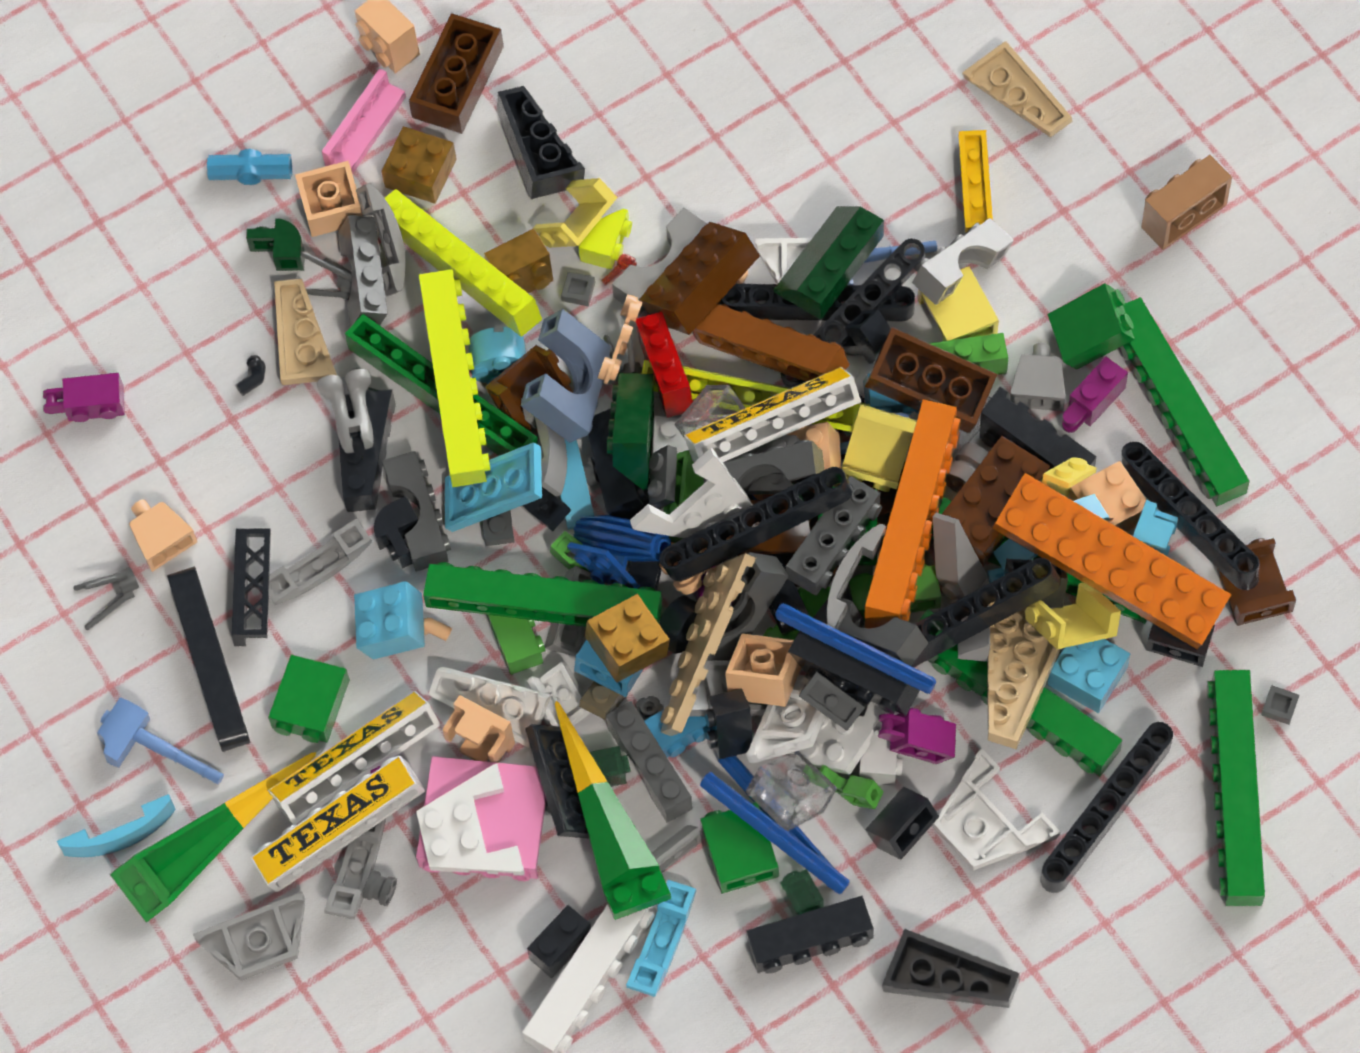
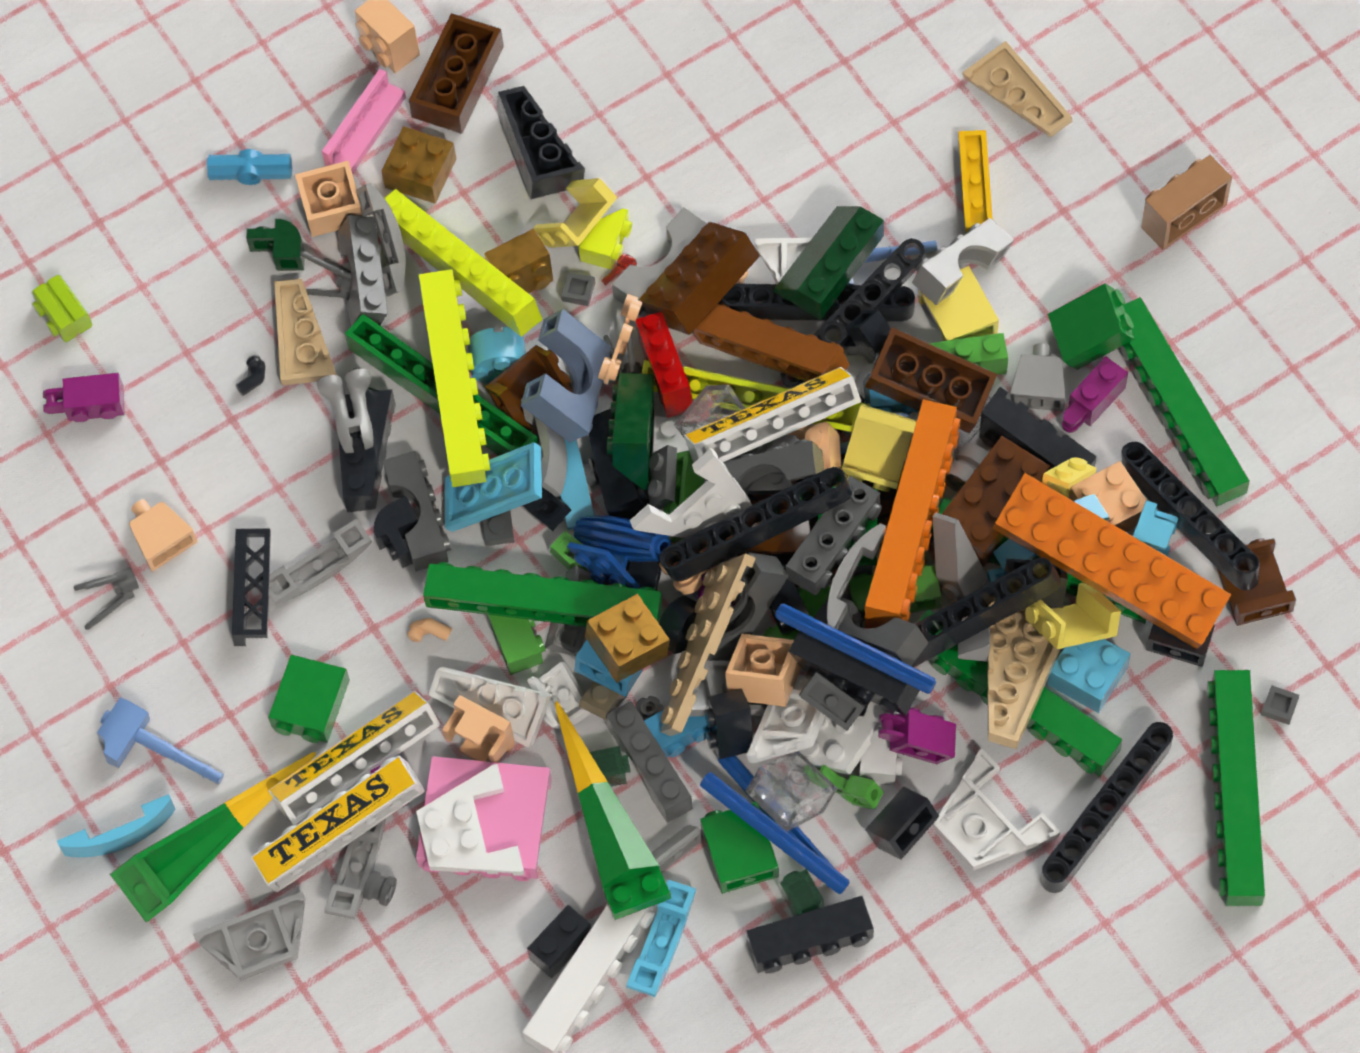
(61, 308): none -> lime brick
(208, 659): black beam -> none
(389, 620): medium azure brick -> none
(557, 780): black tile -> none
(946, 973): black wedge -> none

